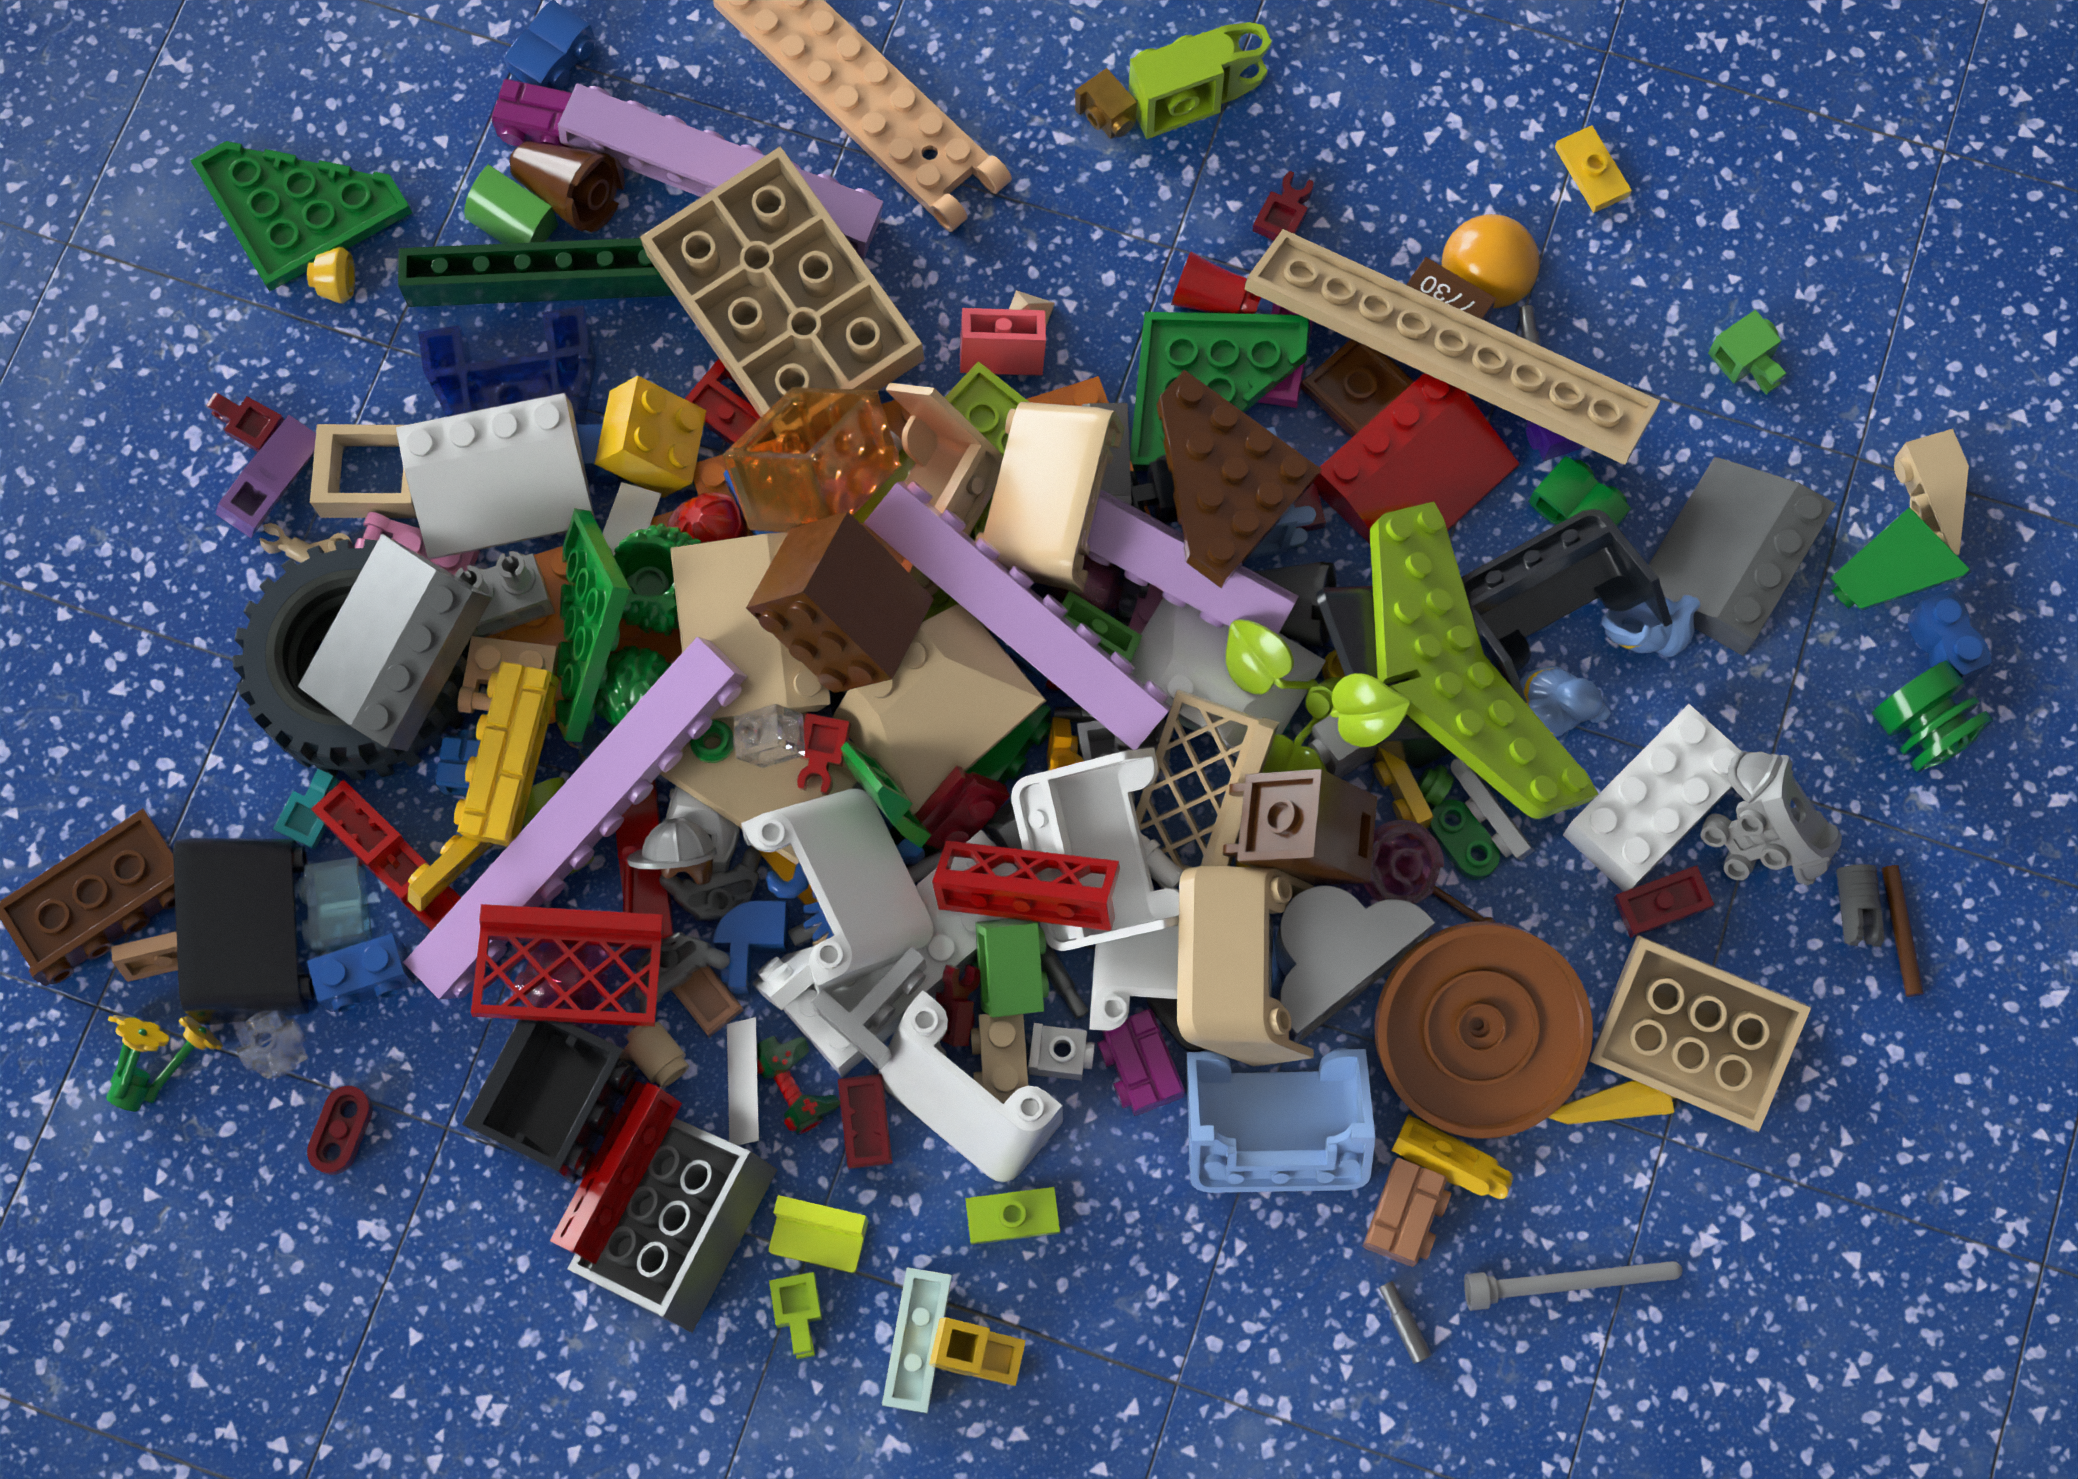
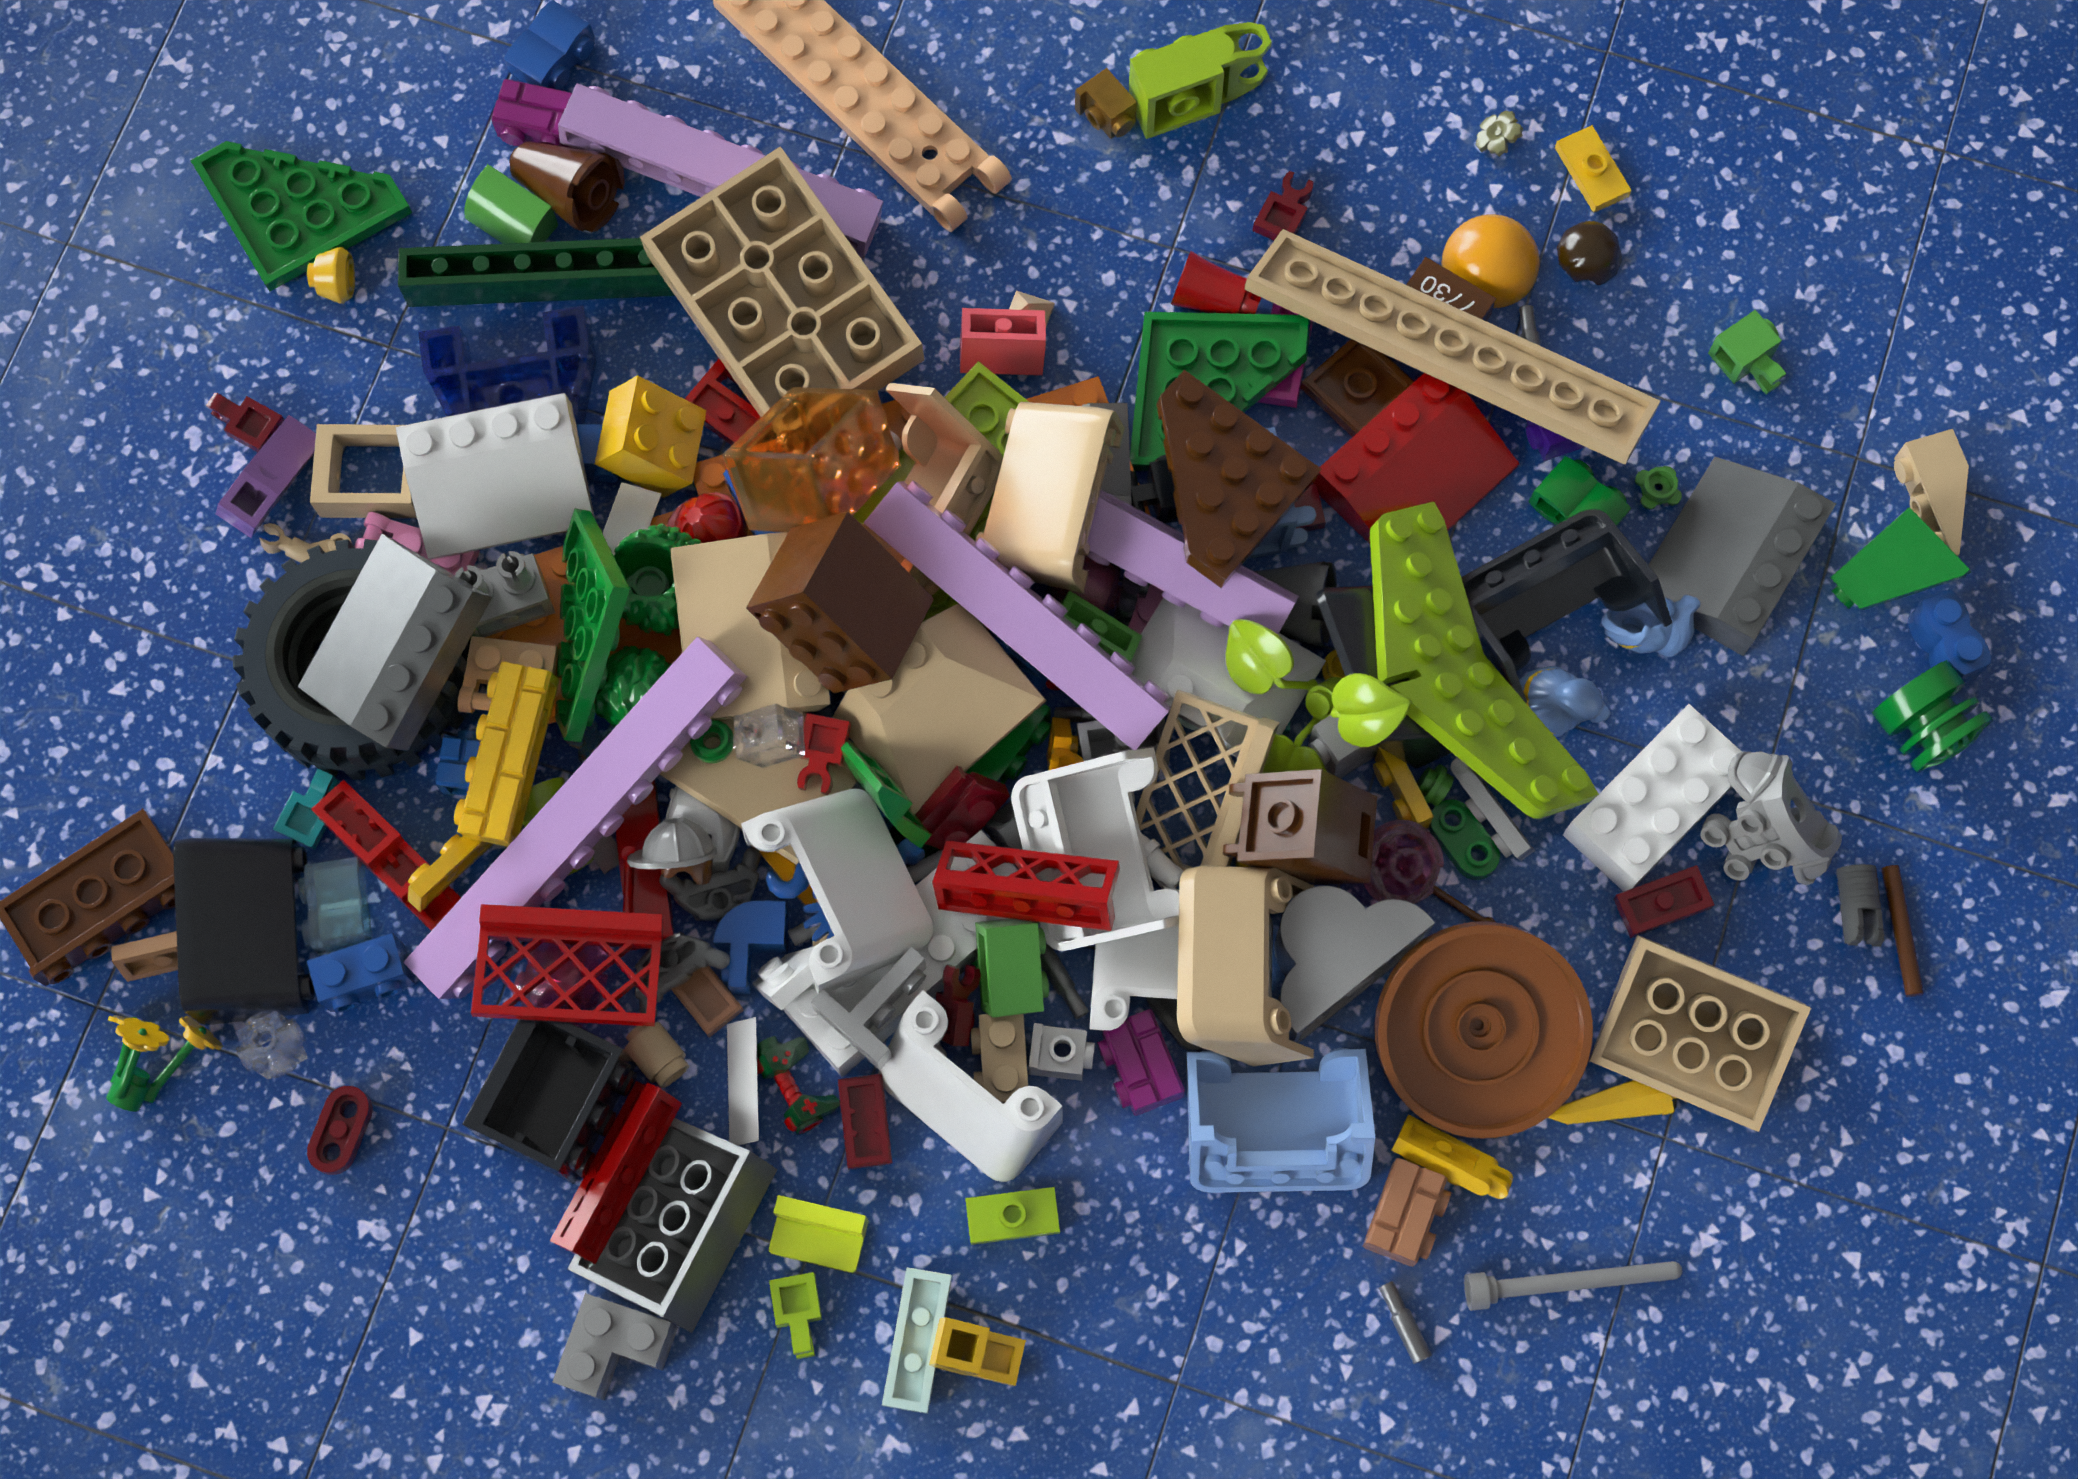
(602, 1336): none -> light grey brick
(606, 854): none -> light grey piece
(1498, 132): none -> olive plant
(1589, 252): none -> dark brown hair
(1662, 476): none -> bright green plate

